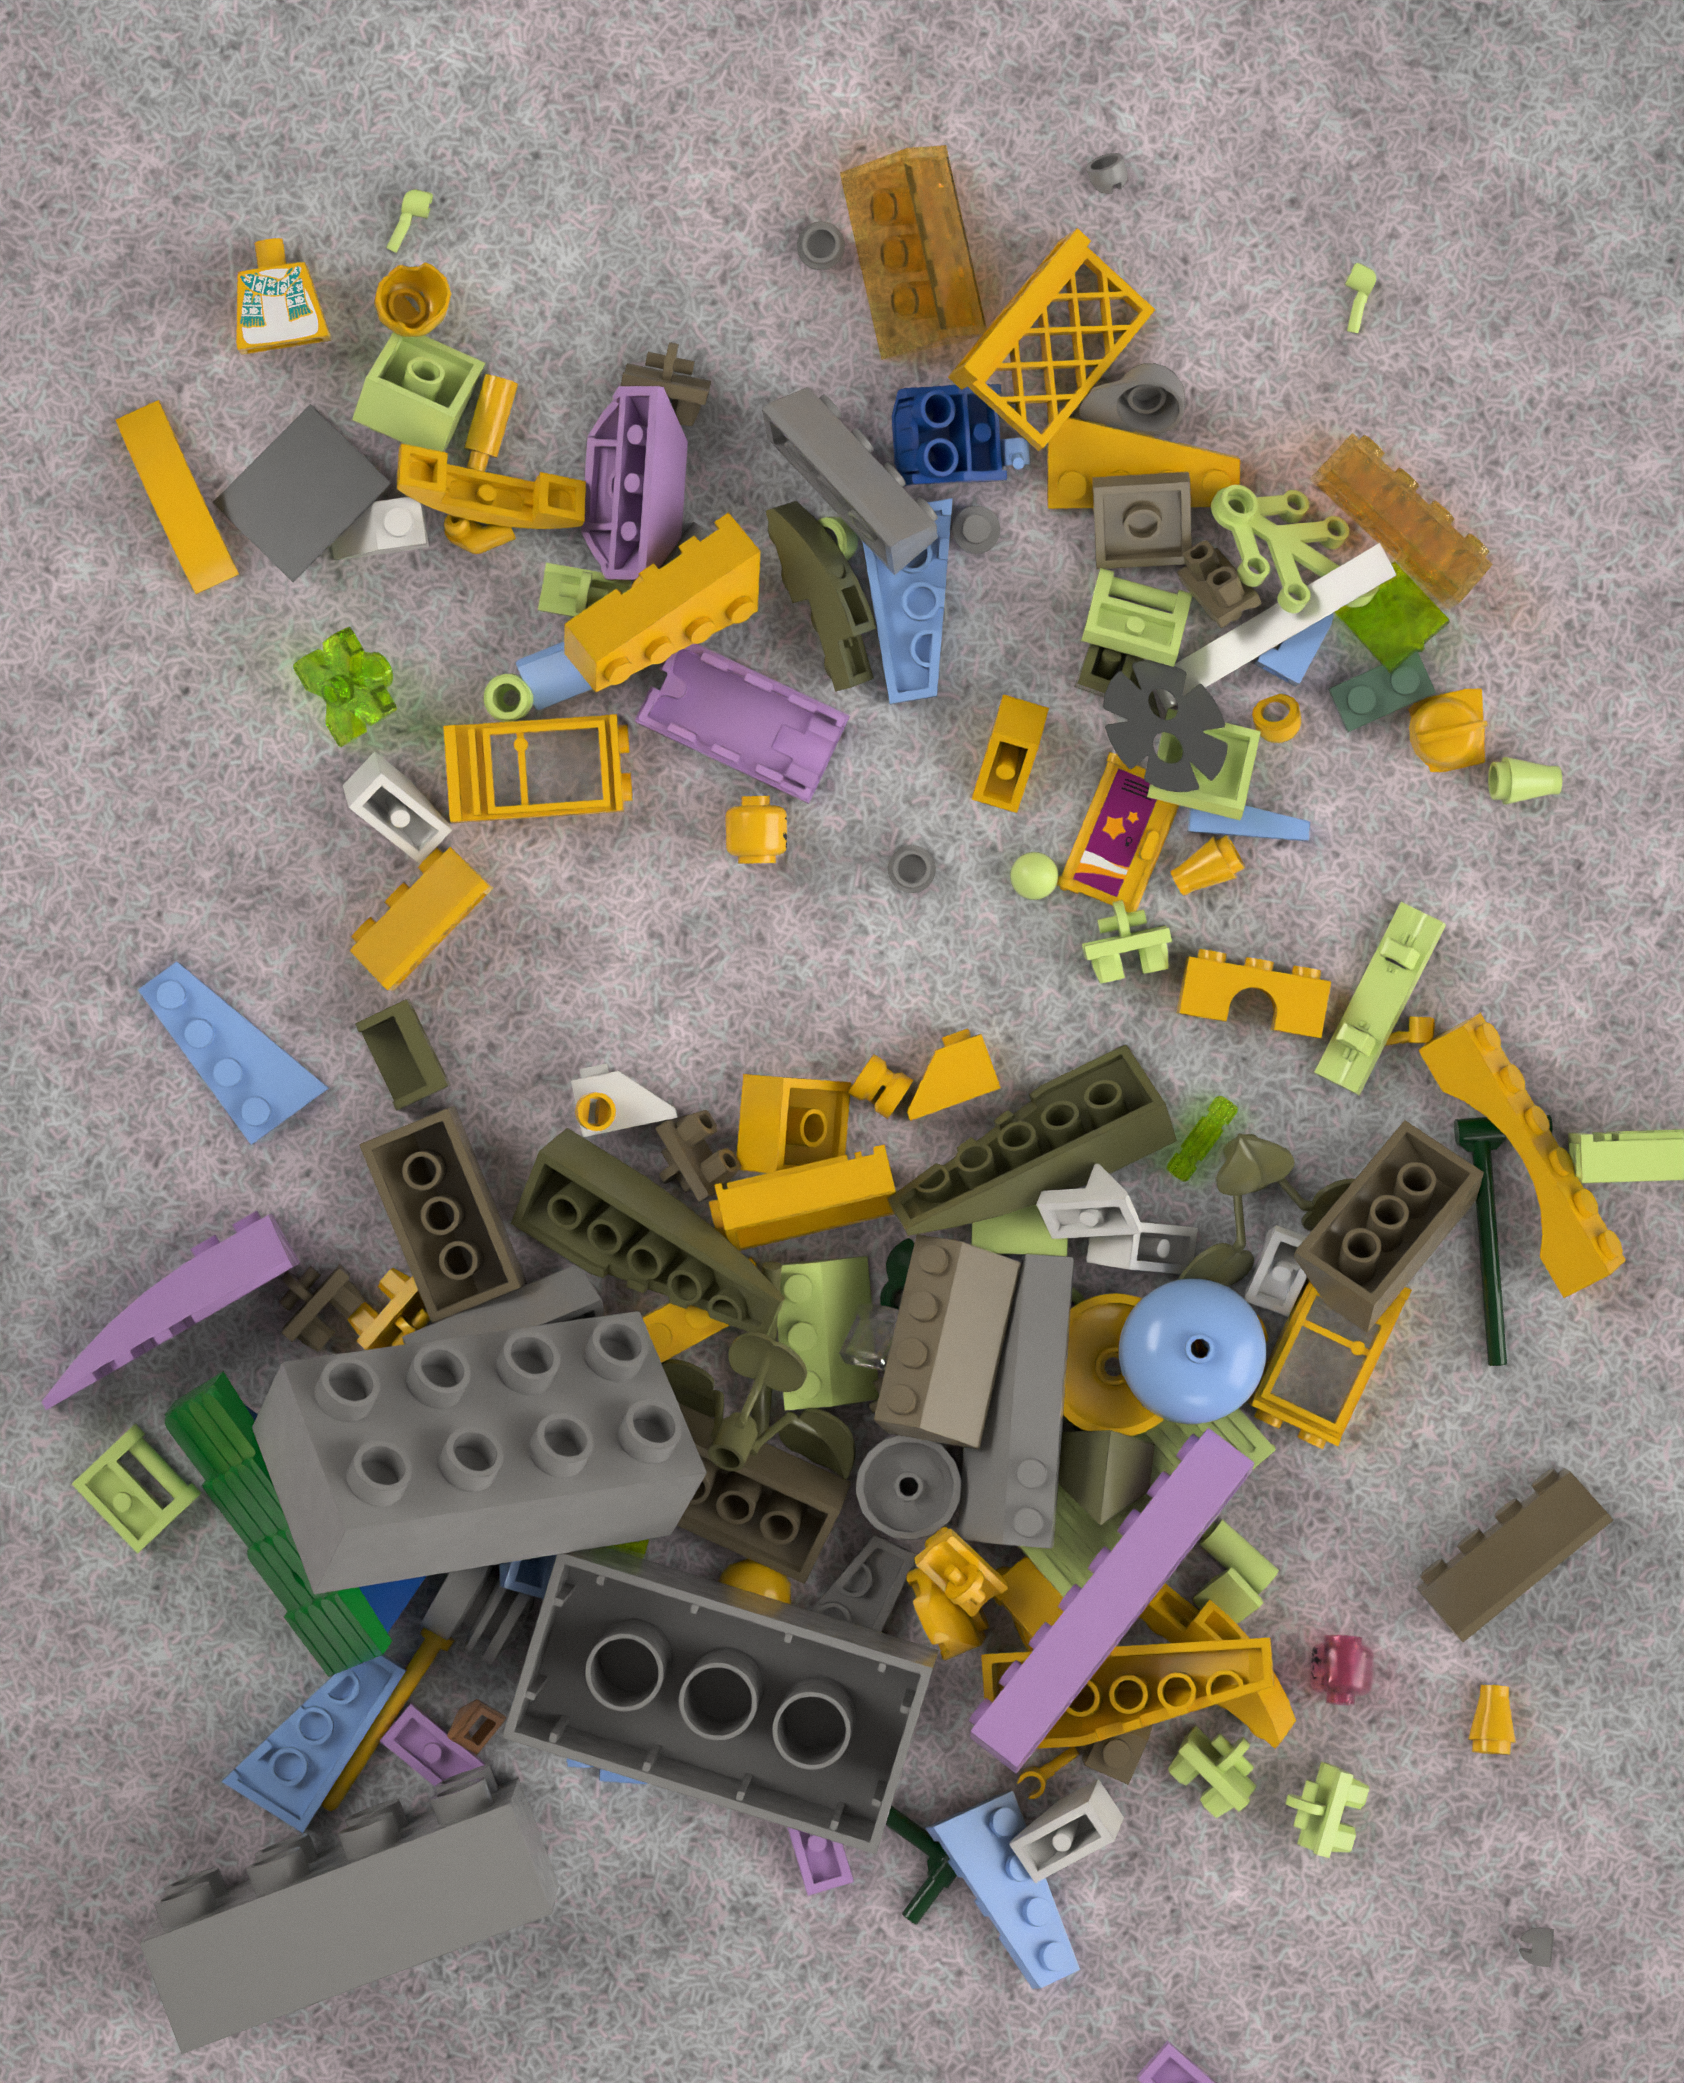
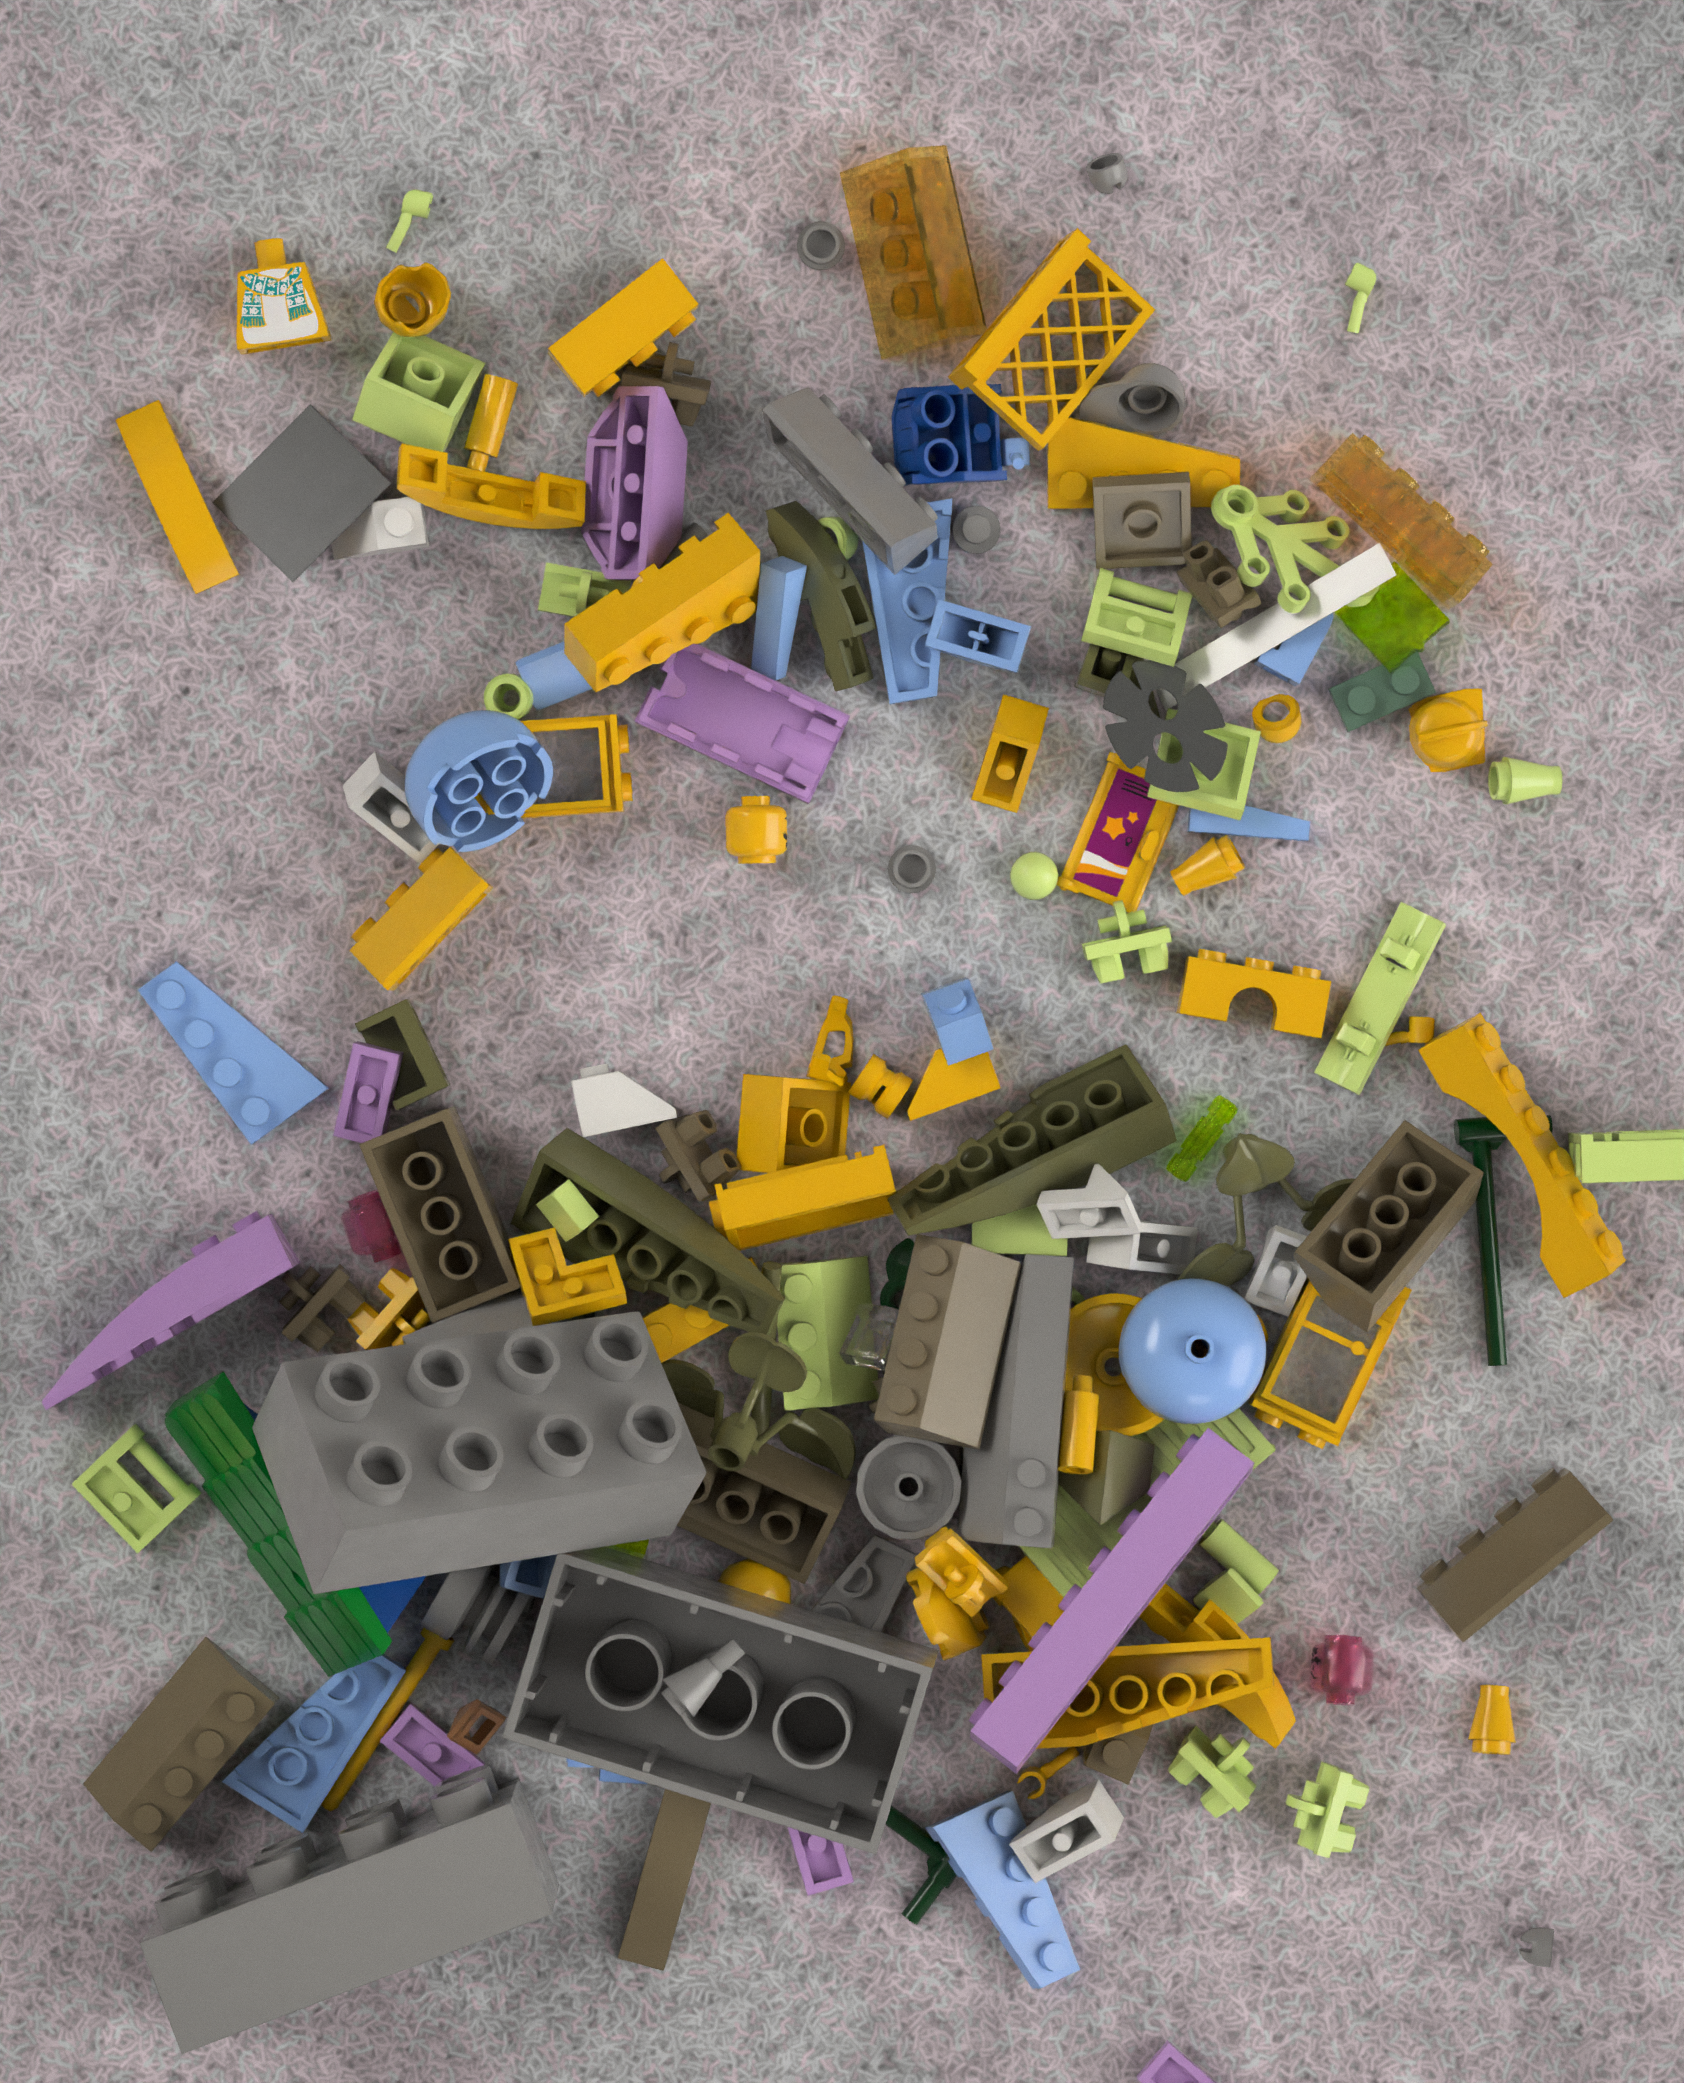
(179, 1743): none -> dark tan slope
(350, 683): clear neon green plant -> none
(368, 1092): none -> lavender plate
(370, 1227): none -> clear pink head
(472, 756): none -> light blue cylinder
(474, 536): yellow arm -> none
(559, 1290): none -> yellow plate
(567, 1210): none -> yellowish green slope
(604, 1111): yellow hinge -> none
(624, 330): none -> yellow slope
(664, 1880): none -> dark tan slope
(694, 1684): none -> light grey cone
(776, 615): none -> light blue piece
(822, 1066): none -> yellow helmet
(957, 1020): none -> light blue slope
(977, 636): none -> light blue slope
(1078, 1427): none -> yellow cylinder

